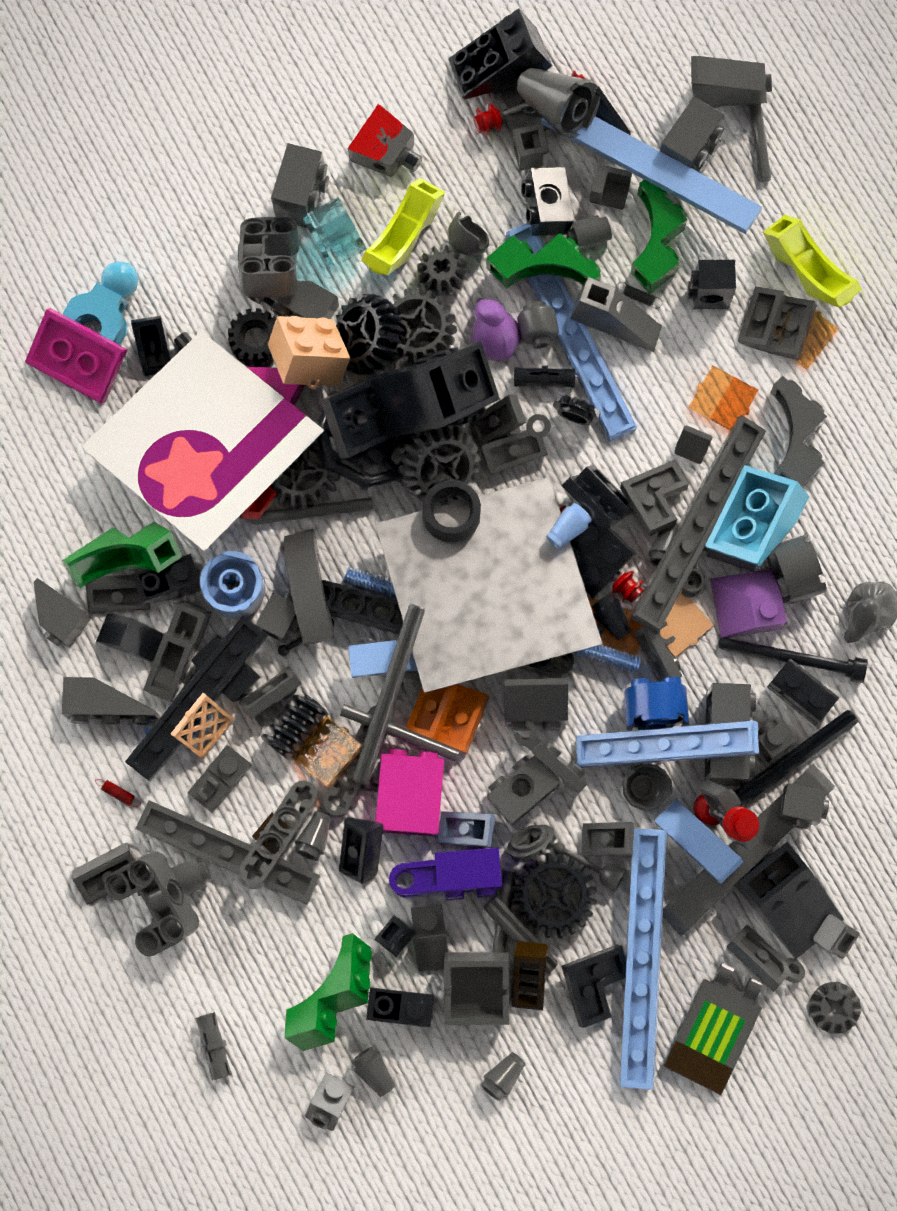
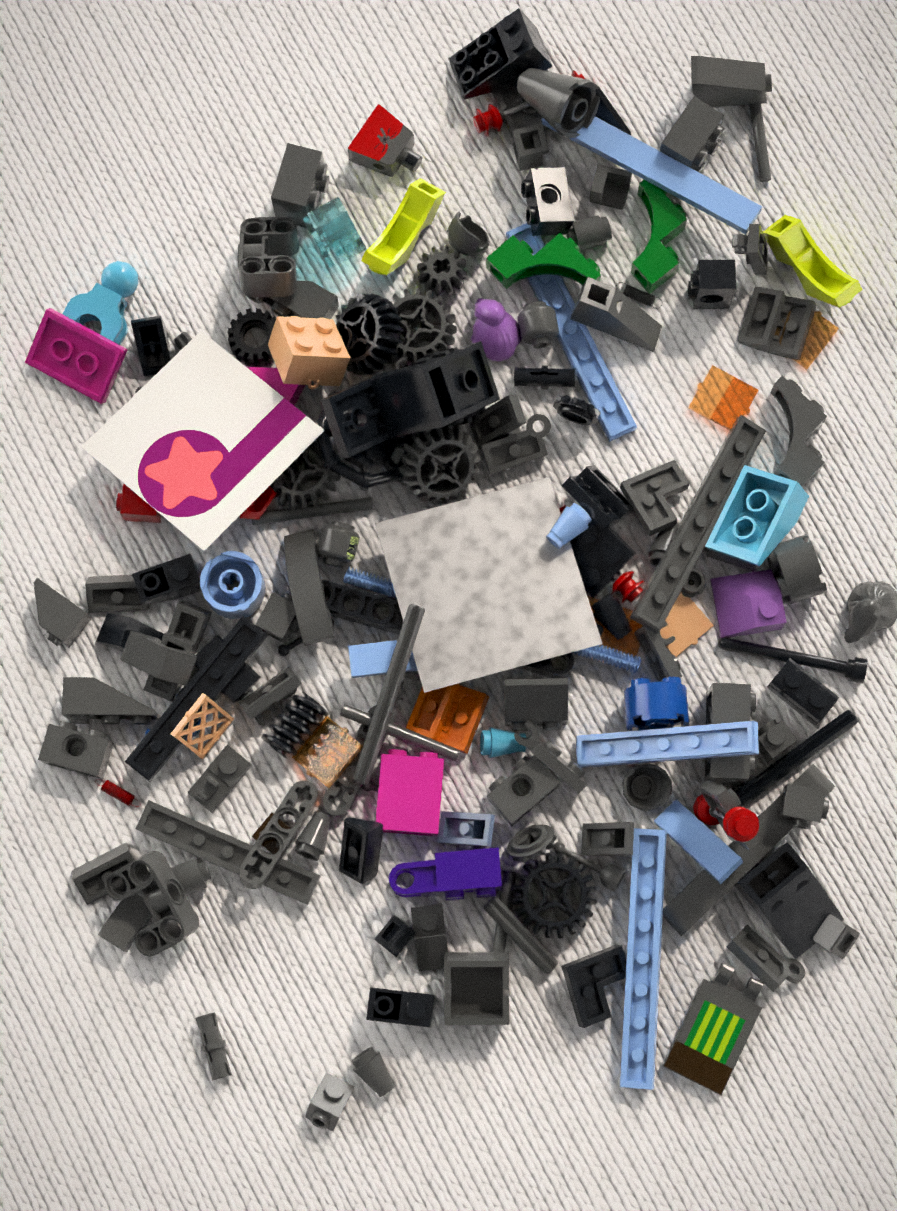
(91, 761): none -> dark grey brick
(112, 551): green arch -> none
(126, 922): none -> dark grey slope
(135, 508): none -> red brick
(158, 660): none -> dark grey slope
(337, 543): none -> dark grey head
(346, 987): green arch -> none
(454, 488): black tyre -> none
(499, 742): none -> medium azure cone
(503, 1076): dark grey cone -> none
(535, 957): dark brown slope -> none
(693, 444): dark grey slope -> none
(754, 247): none -> dark grey plate
(820, 1009): dark grey gear -> none

